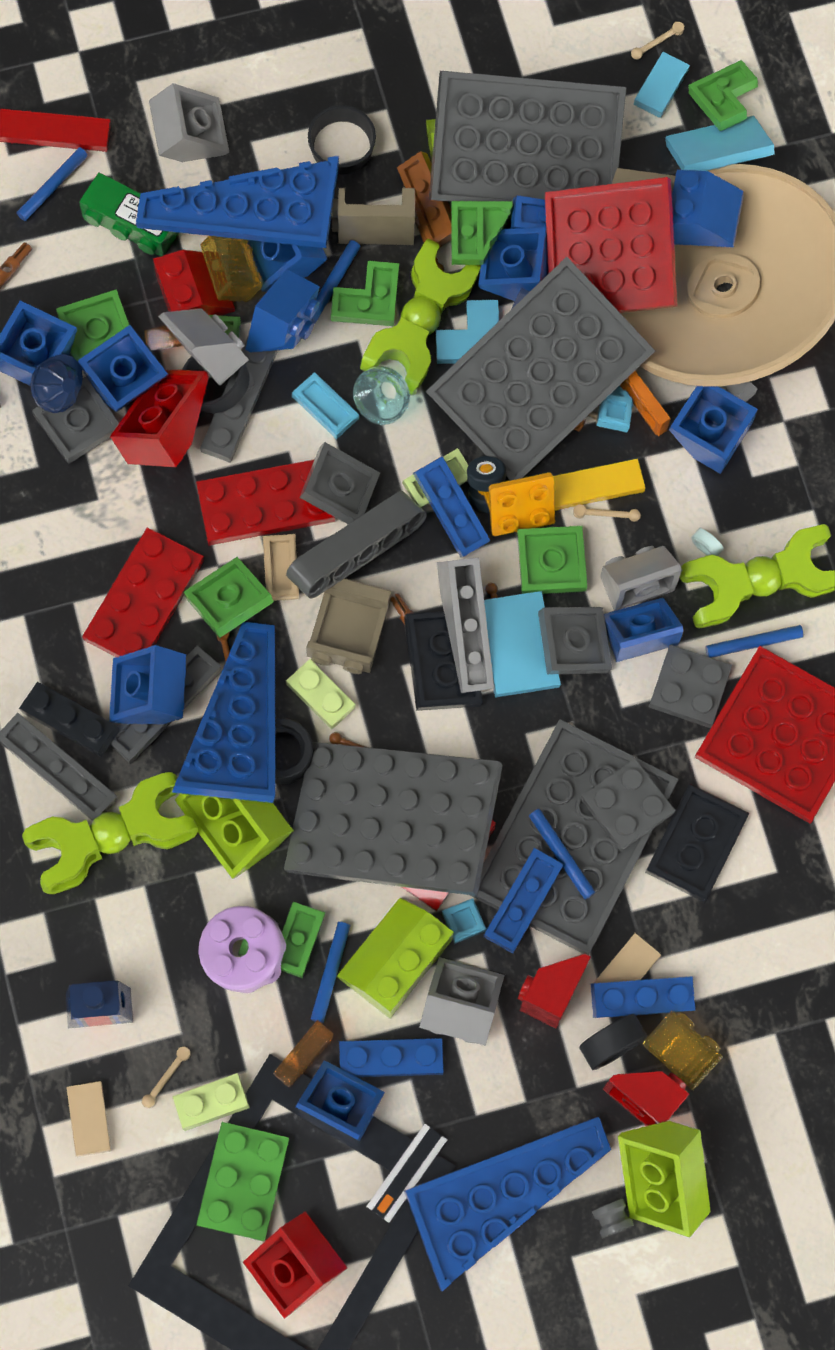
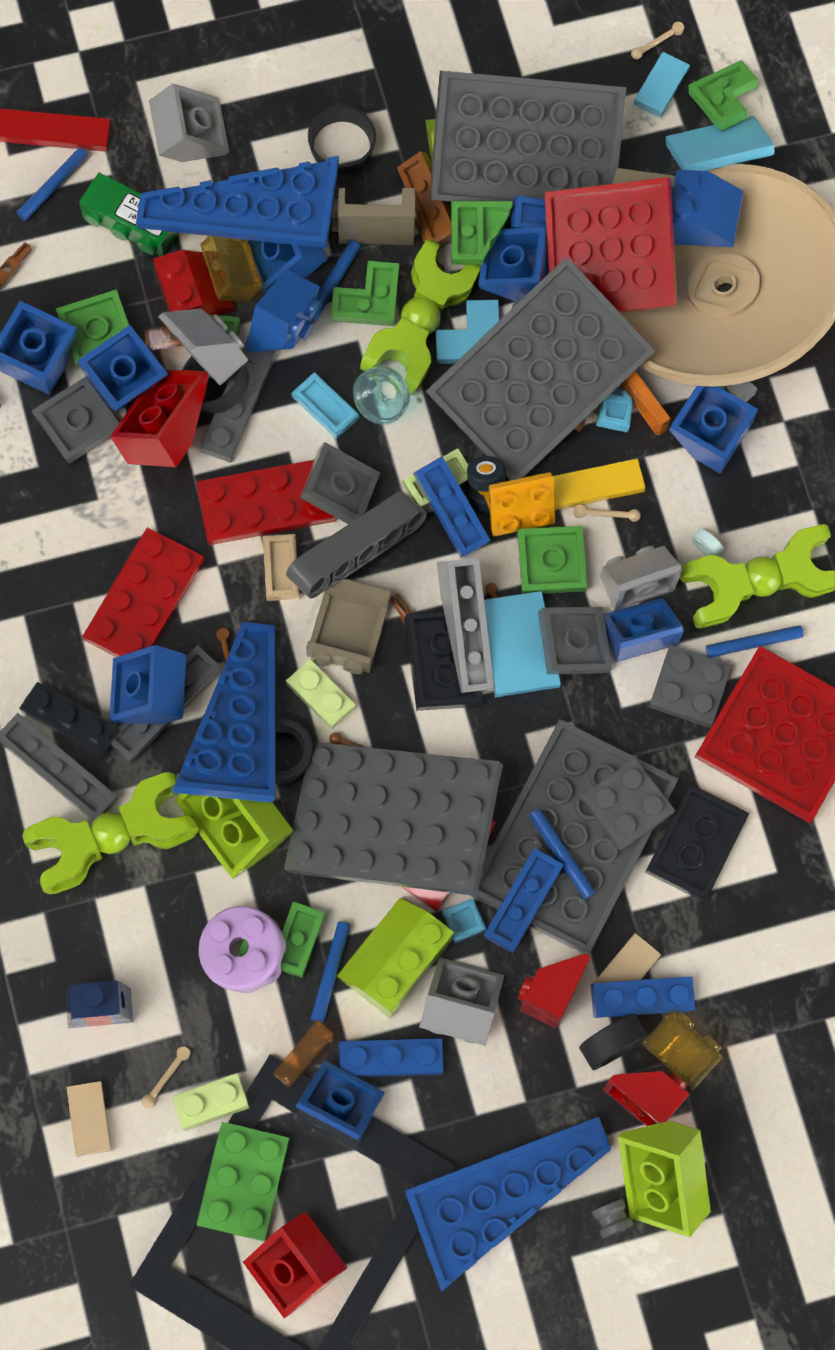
(56, 383): dark blue piece -> none
(228, 597): bright green plate -> none
(406, 1173): sticker -> none

